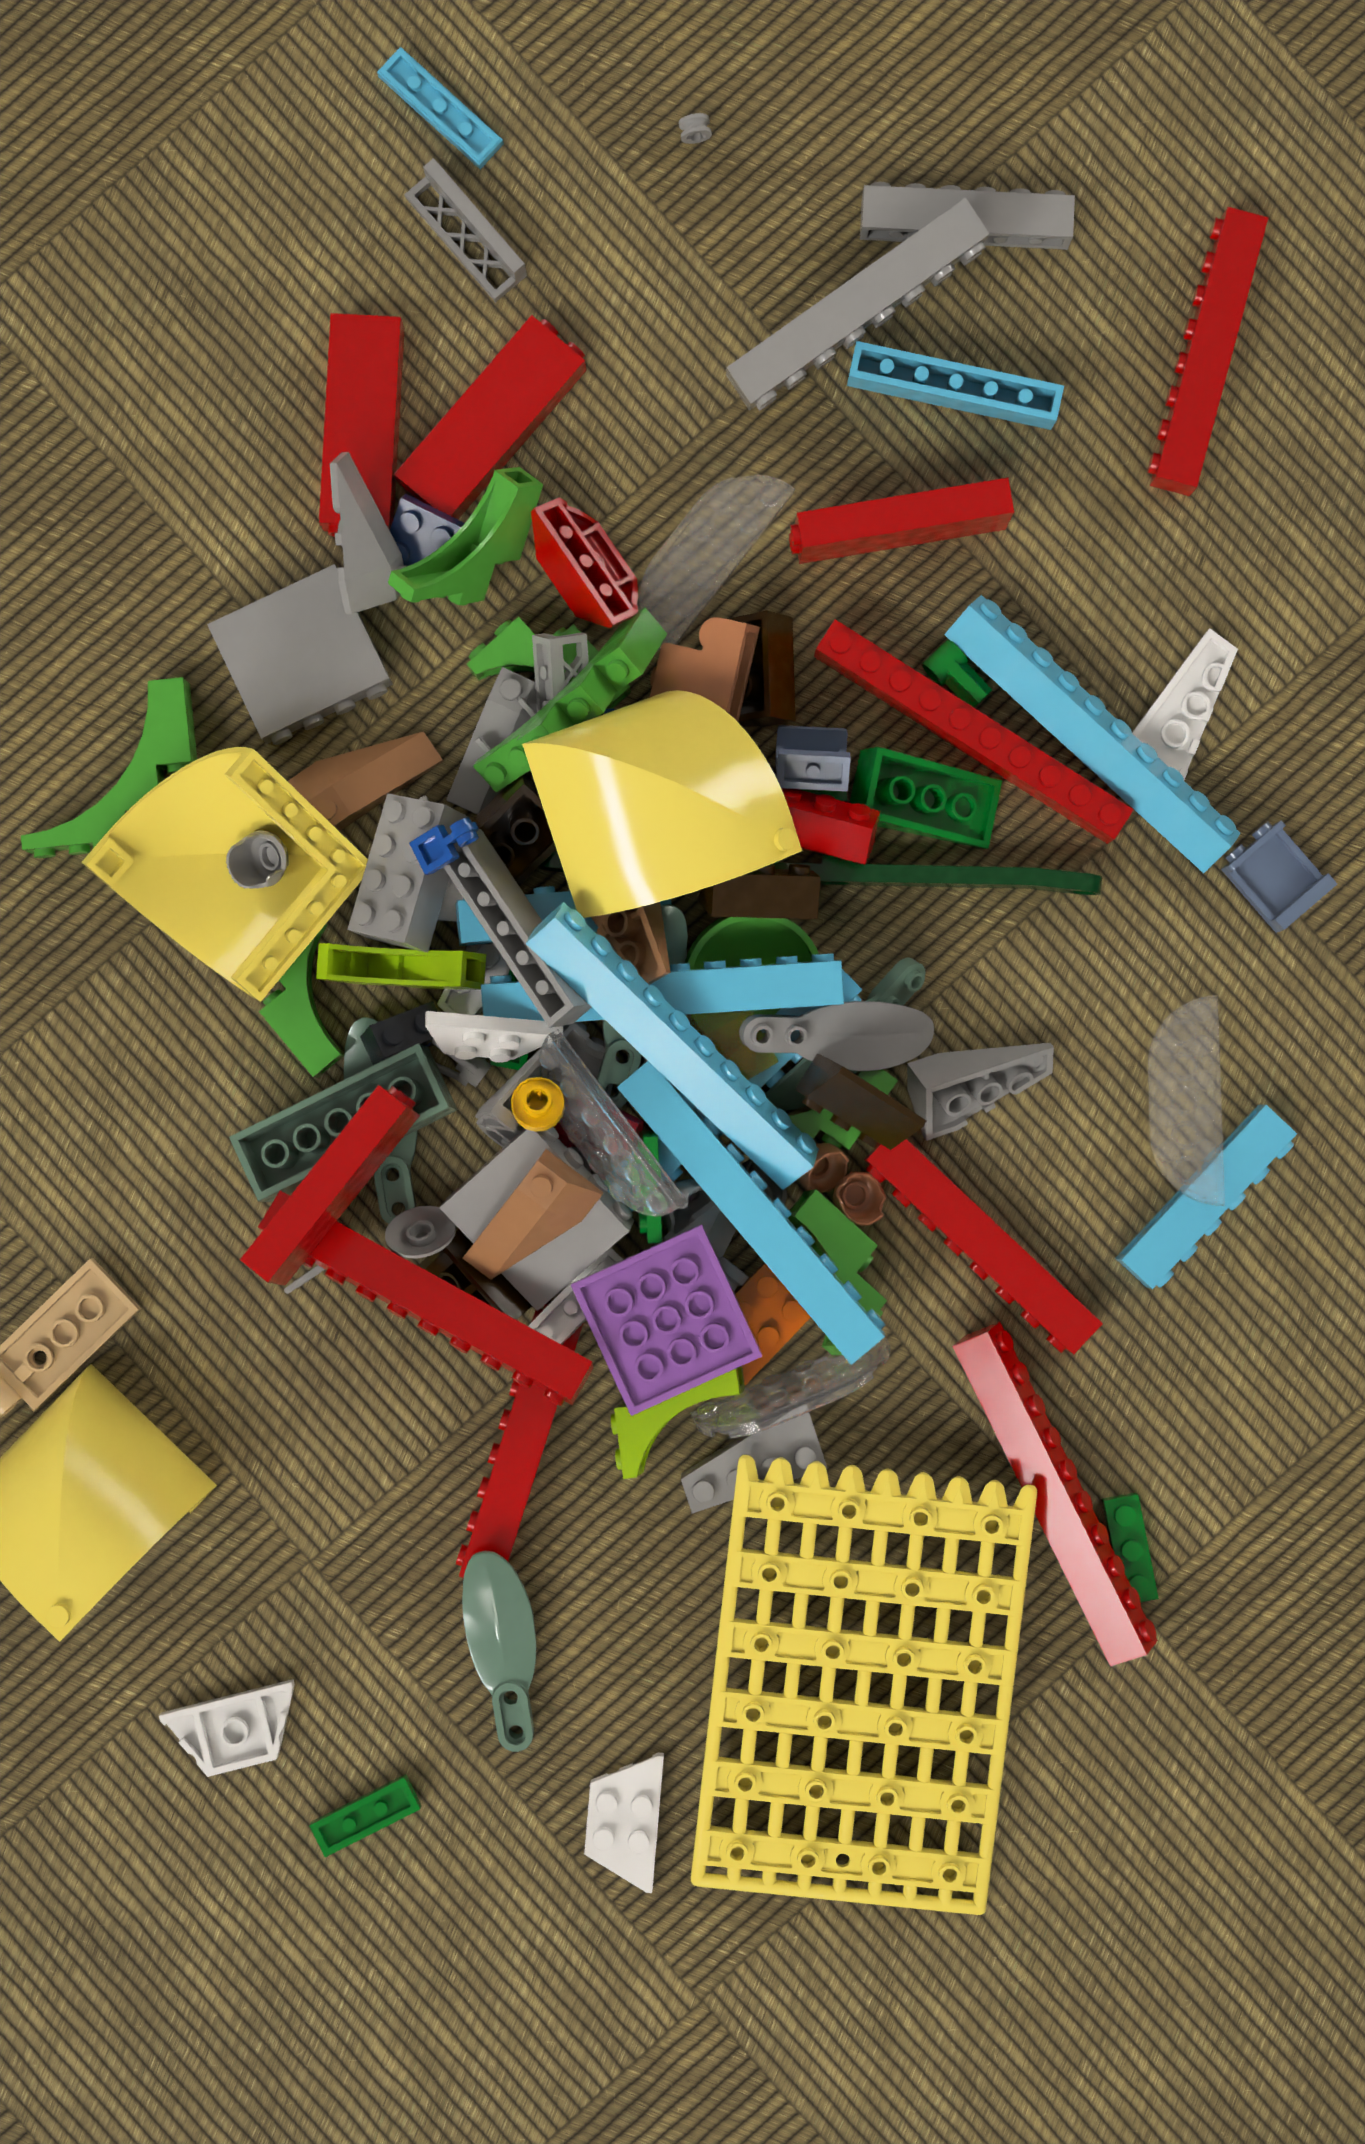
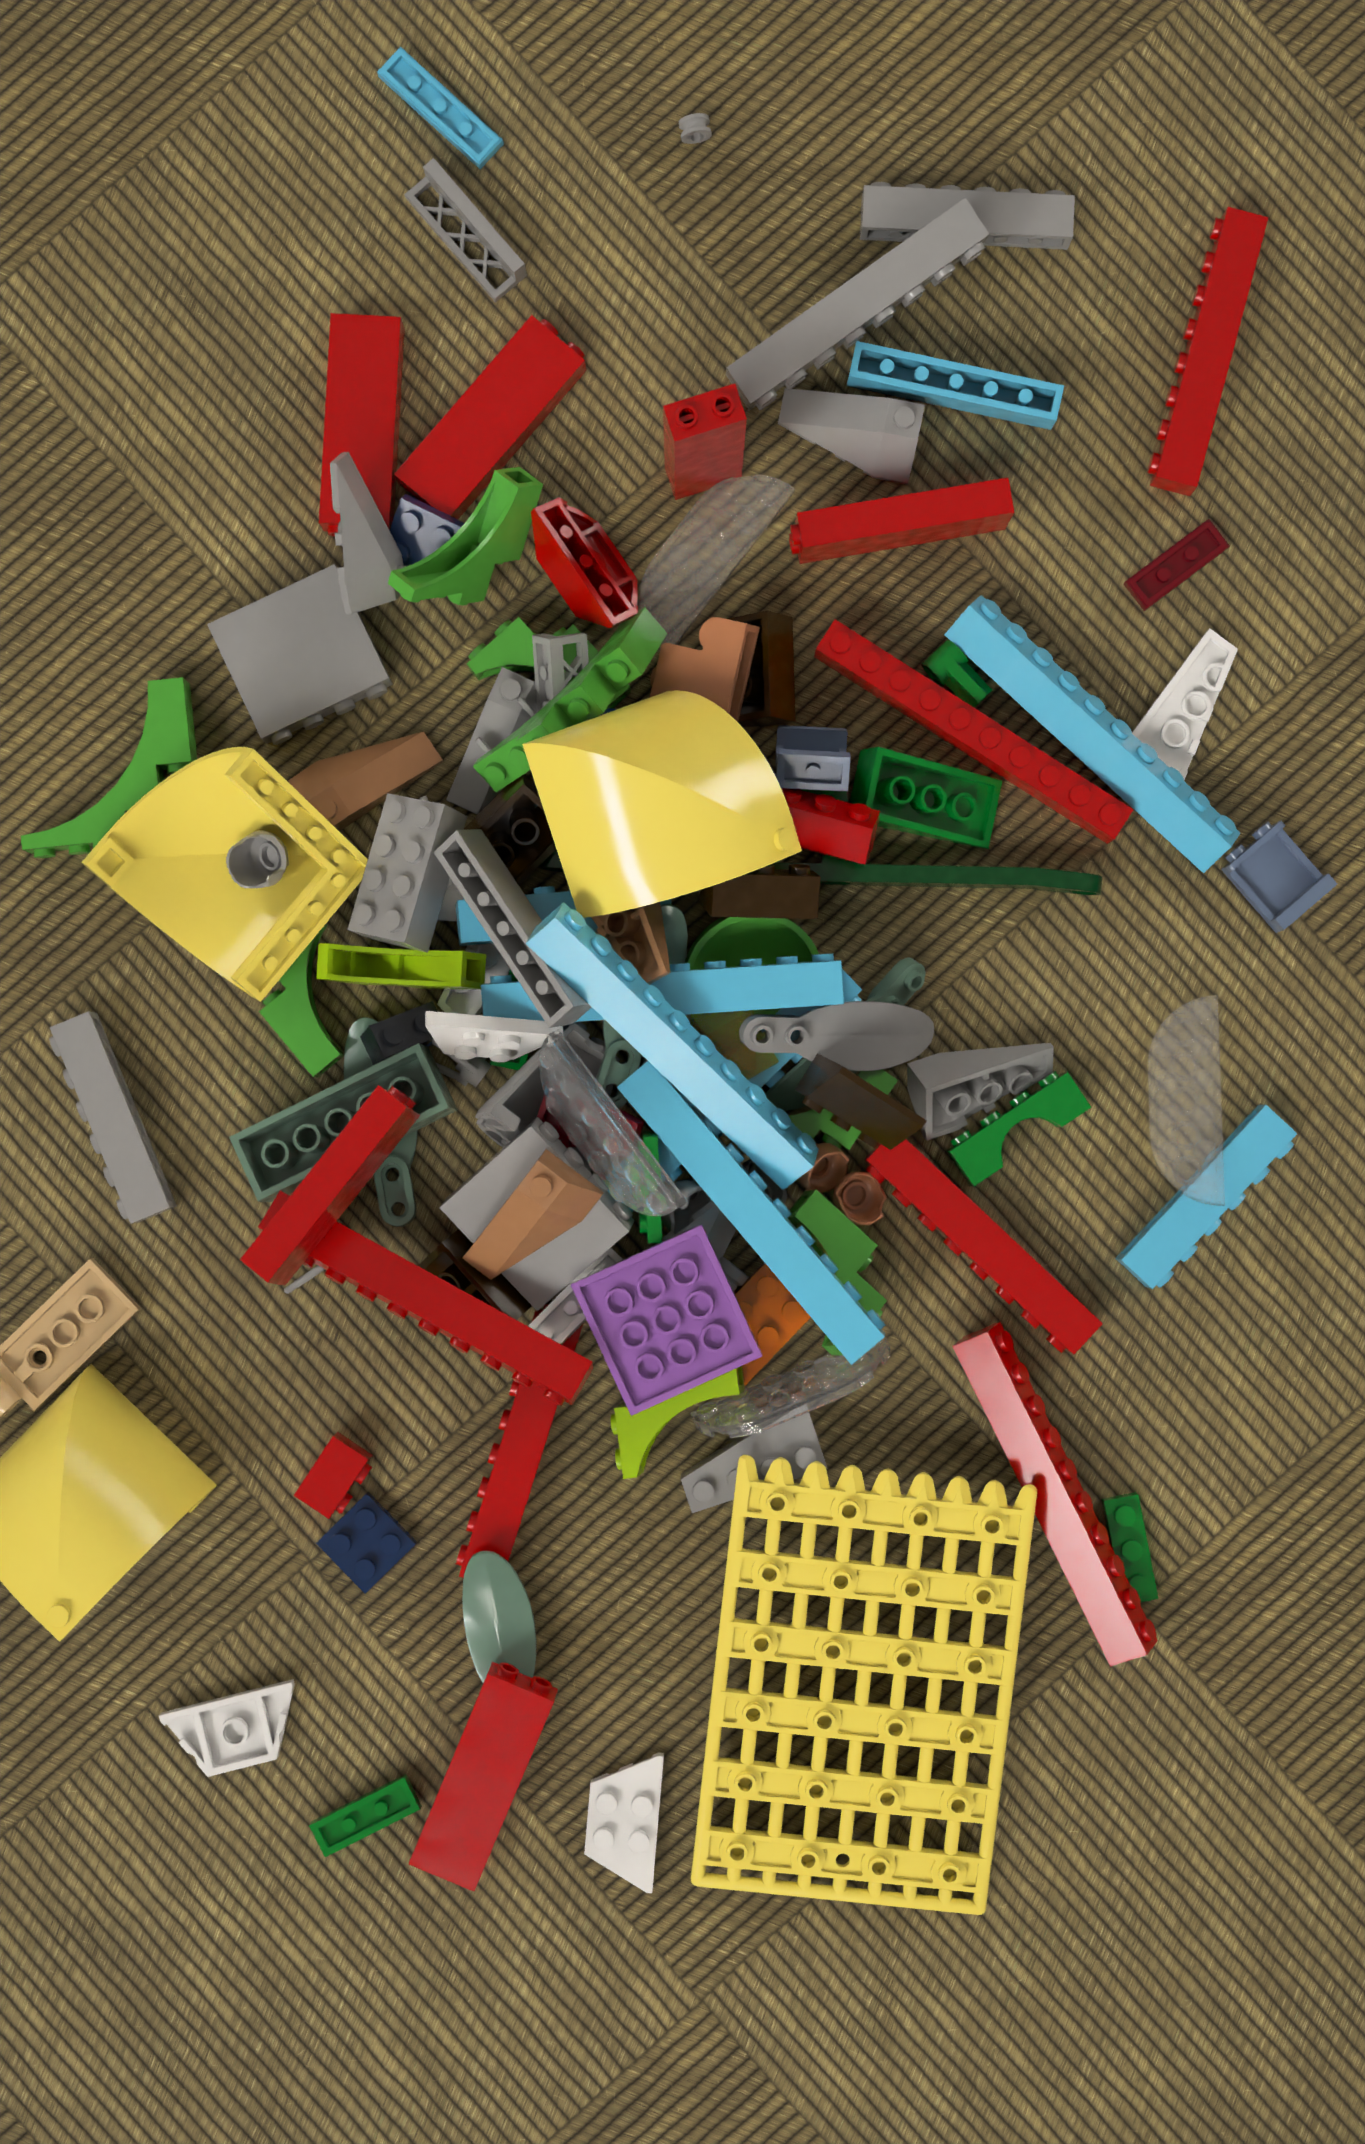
(112, 1117): none -> light grey brick
(334, 1475): none -> red brick
(366, 1542): none -> dark blue plate
(419, 1232): light grey dish -> none
(437, 848): blue plate -> none
(483, 1775): none -> red brick
(537, 1104): yellow plate -> none
(704, 440): none -> red brick
(859, 429): none -> light grey wedge
(980, 1153): none -> green arch
(1176, 565): none -> dark red tile

